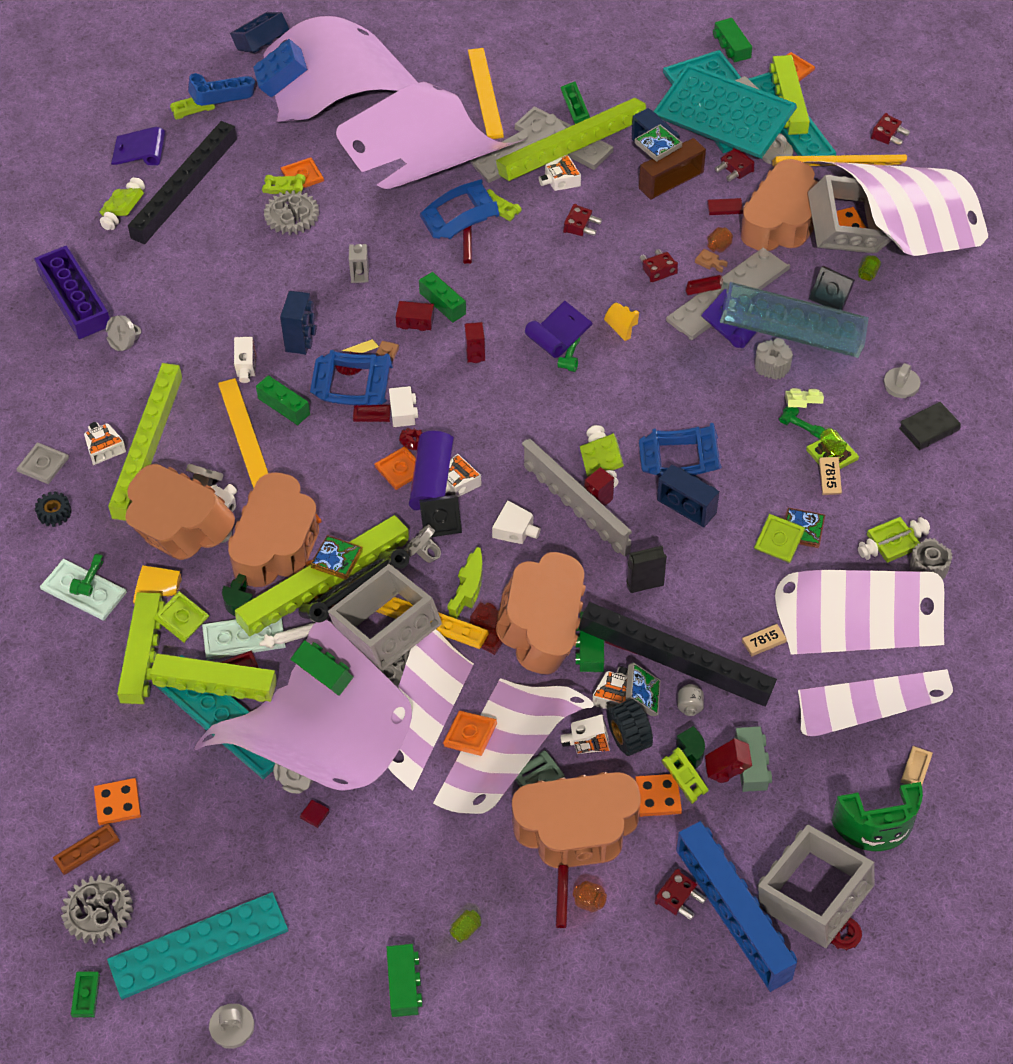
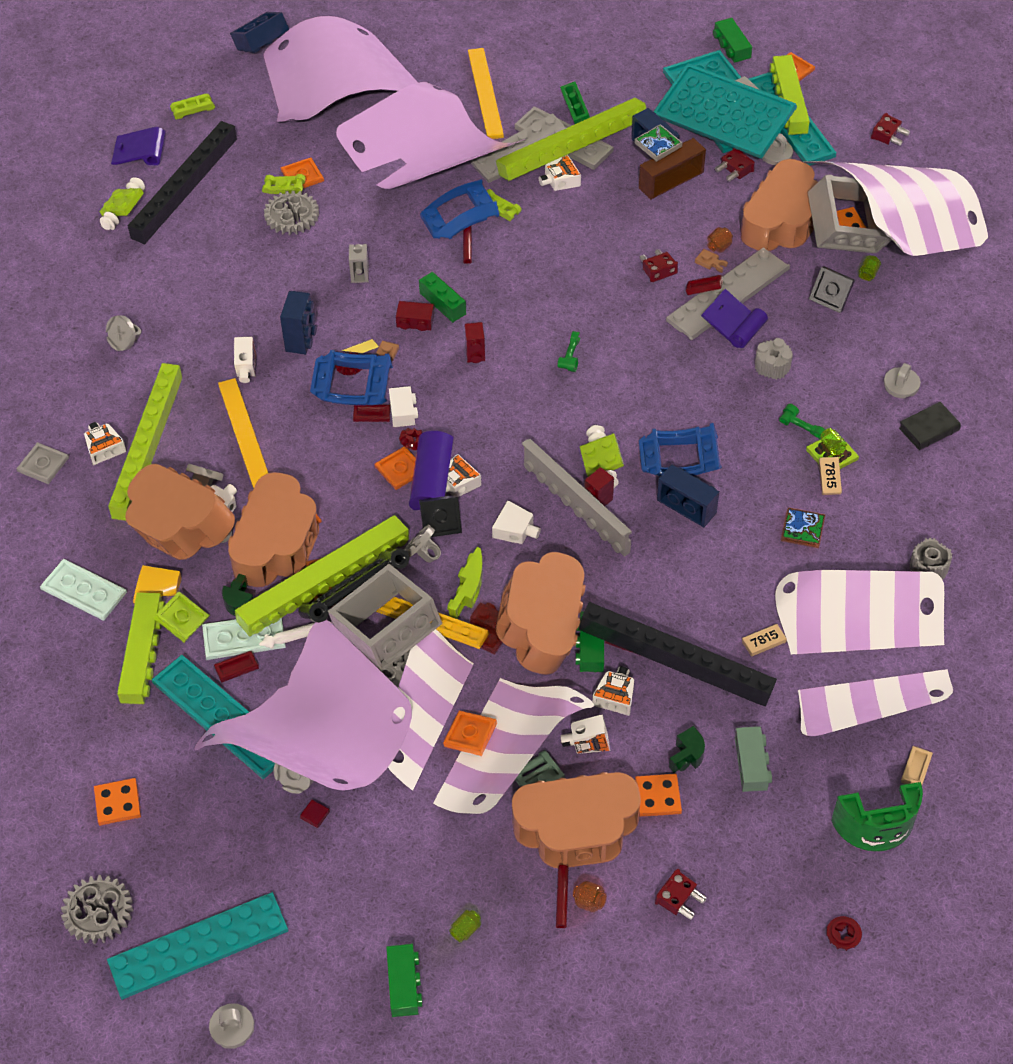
(49, 502): black bush -> none
(72, 292): dark purple brick -> none
(83, 586): green brick -> none
(85, 995): green plate -> none
(86, 849): dark orange tile -> none
(213, 677): lime brick -> none
(219, 91): blue beam -> none
(280, 68): blue brick -> none
(283, 400): green brick -> none
(322, 667): green brick -> none
(336, 557): tile -> none
(558, 329): dark purple door -> none
(578, 220): dark red piece -> none
(622, 320): yellow slope -> none
(630, 727): black wheel -> none
(643, 689): tile -> none
(646, 569): pearl dark grey piece -> none
(685, 775): lime plate -> none
(690, 700): light grey head -> none
(725, 206): dark red tile -> none
(728, 760): dark red brick -> none
(736, 906): blue brick -> none
(779, 538): lime tile -> none
(794, 319): clear light blue brick -> none
(799, 398): yellowish green plate -> none
(816, 927): light grey window -> none
(860, 159): yellow tile -> none
(893, 539): lime plate -> none

